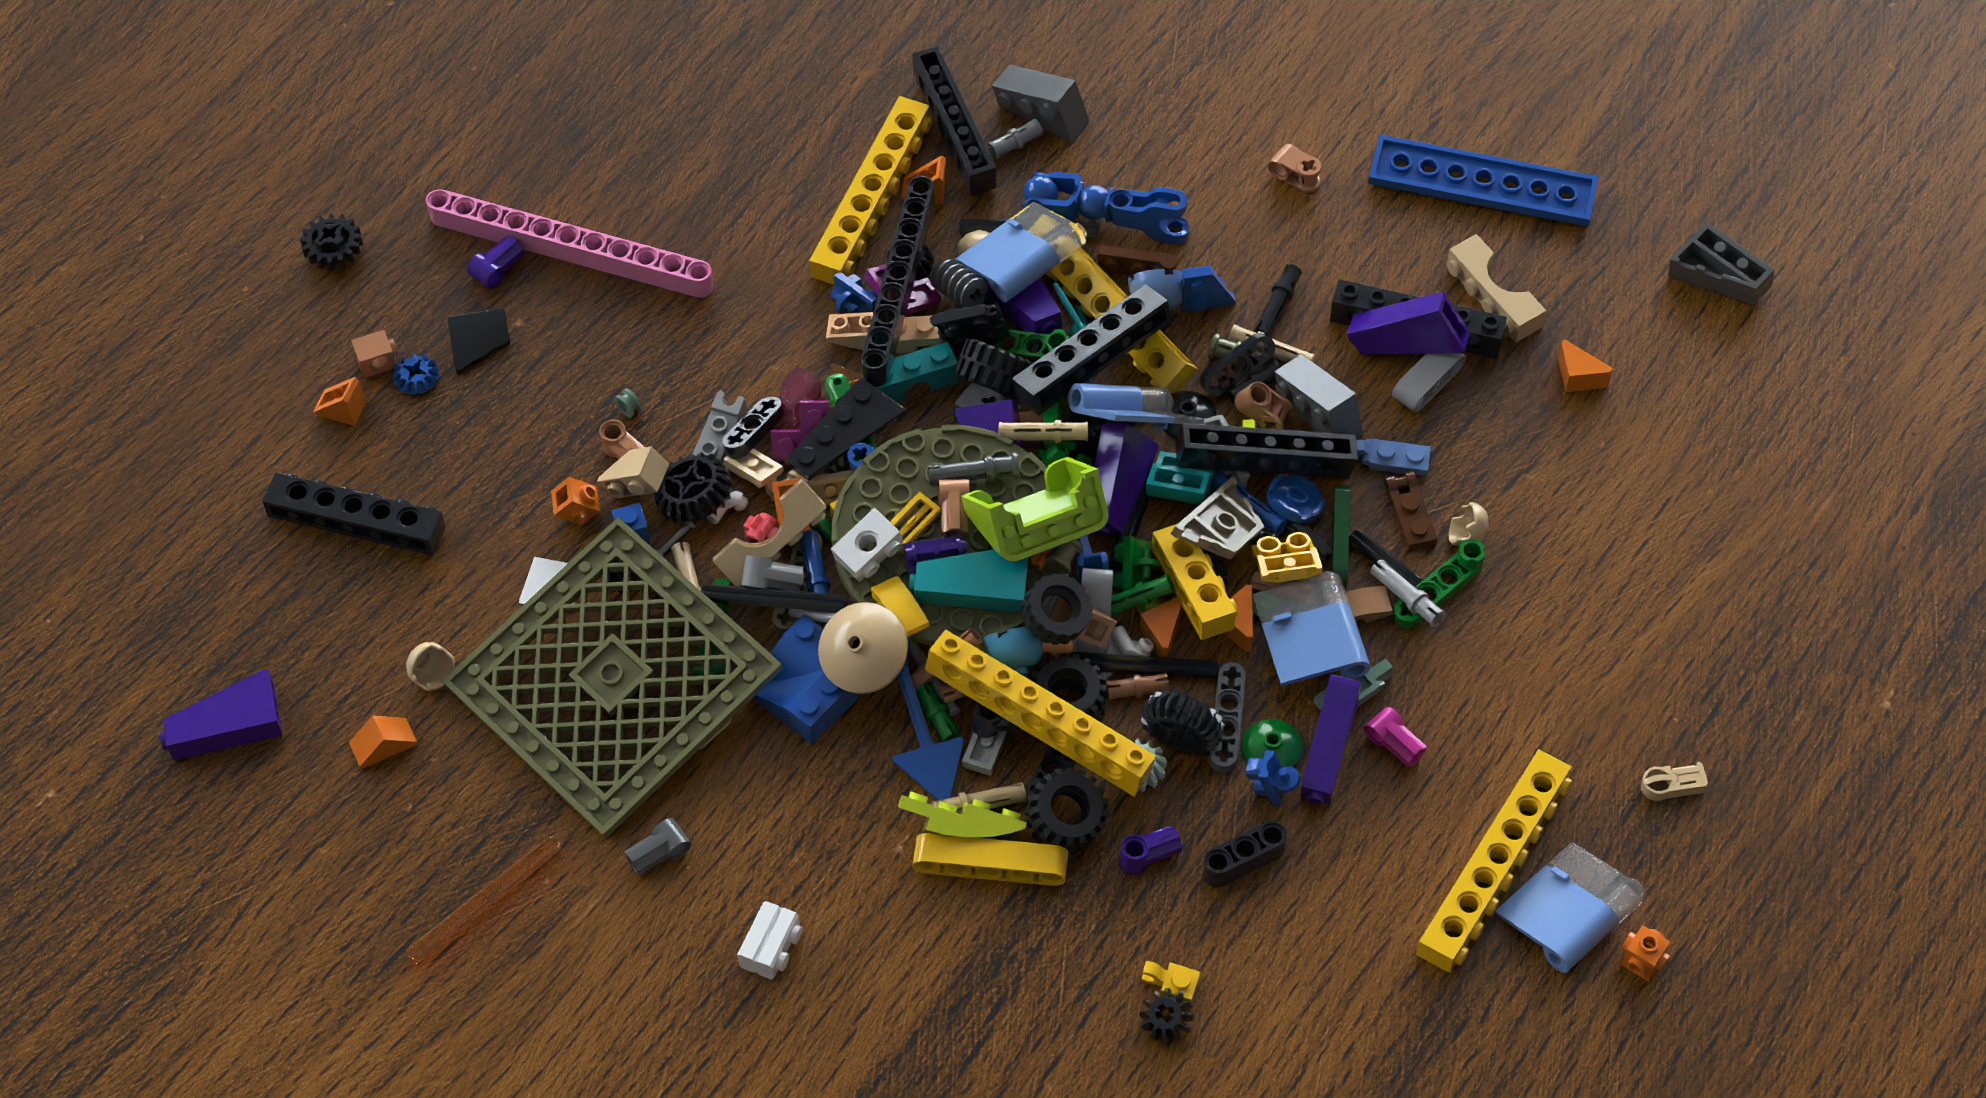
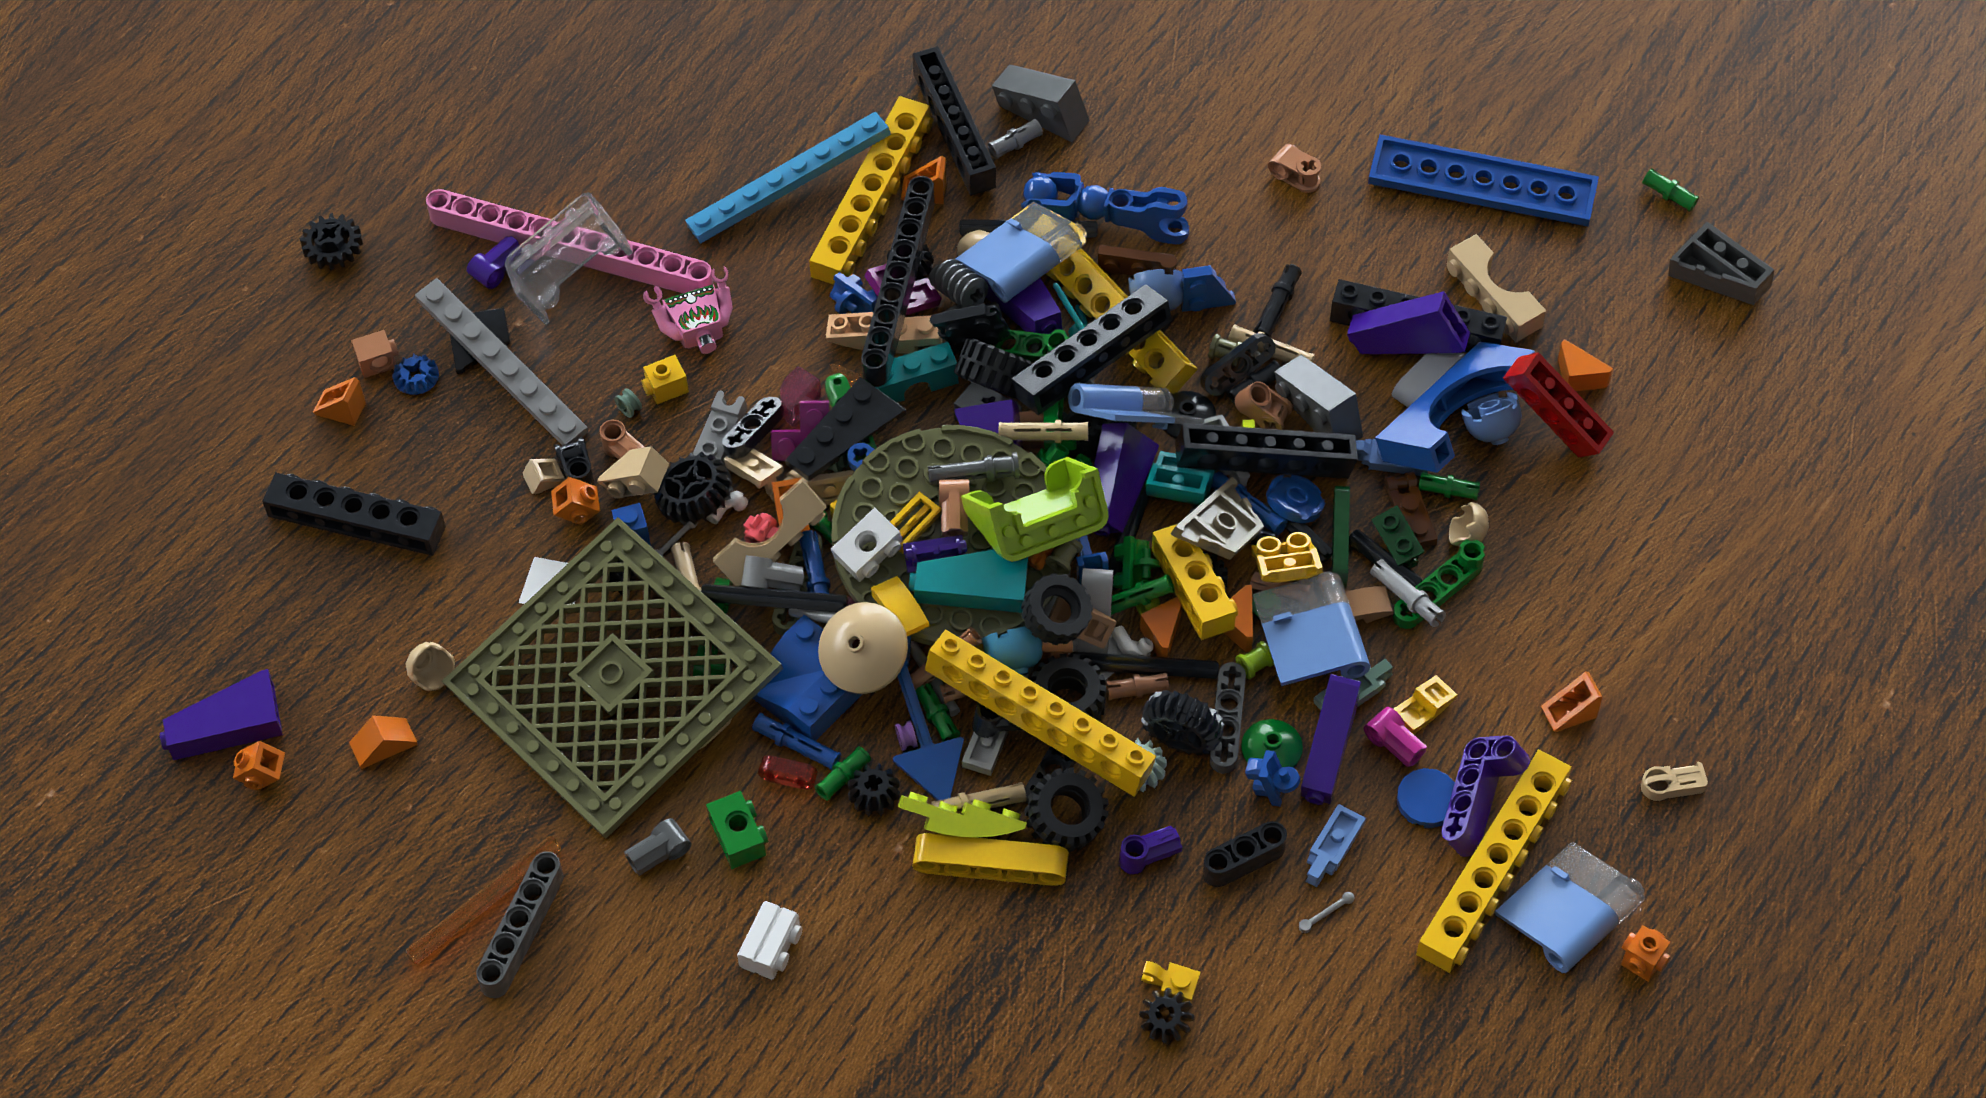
(258, 765): none -> orange brick
(501, 363): none -> light grey plate
(520, 938): none -> dark grey beam
(542, 475): none -> tan slope
(560, 250): none -> clear windscreen
(575, 461): none -> black piece
(665, 379): none -> yellow brick
(694, 316): none -> bright pink torso
(738, 846): none -> green brick
(786, 736): none -> blue pin
(787, 177): none -> dark azure plate
(787, 772): none -> clear red beam
(842, 773): none -> green pin
(864, 782): none -> black gear
(906, 735): none -> medium lavender bush
(1255, 659): none -> lime bush
(1305, 924): none -> light grey hinge
(1333, 843): none -> medium blue hinge
(1398, 537): none -> dark green hinge
(1415, 434): none -> blue arch
(1425, 704): none -> yellow slope
(1425, 797): none -> blue tile
(1449, 486): none -> green pin
(1475, 787): none -> dark purple beam
(1493, 417): none -> medium blue cylinder
(1558, 405): none -> red brick
(1574, 704): none -> orange slope
(1670, 190): none -> green pin

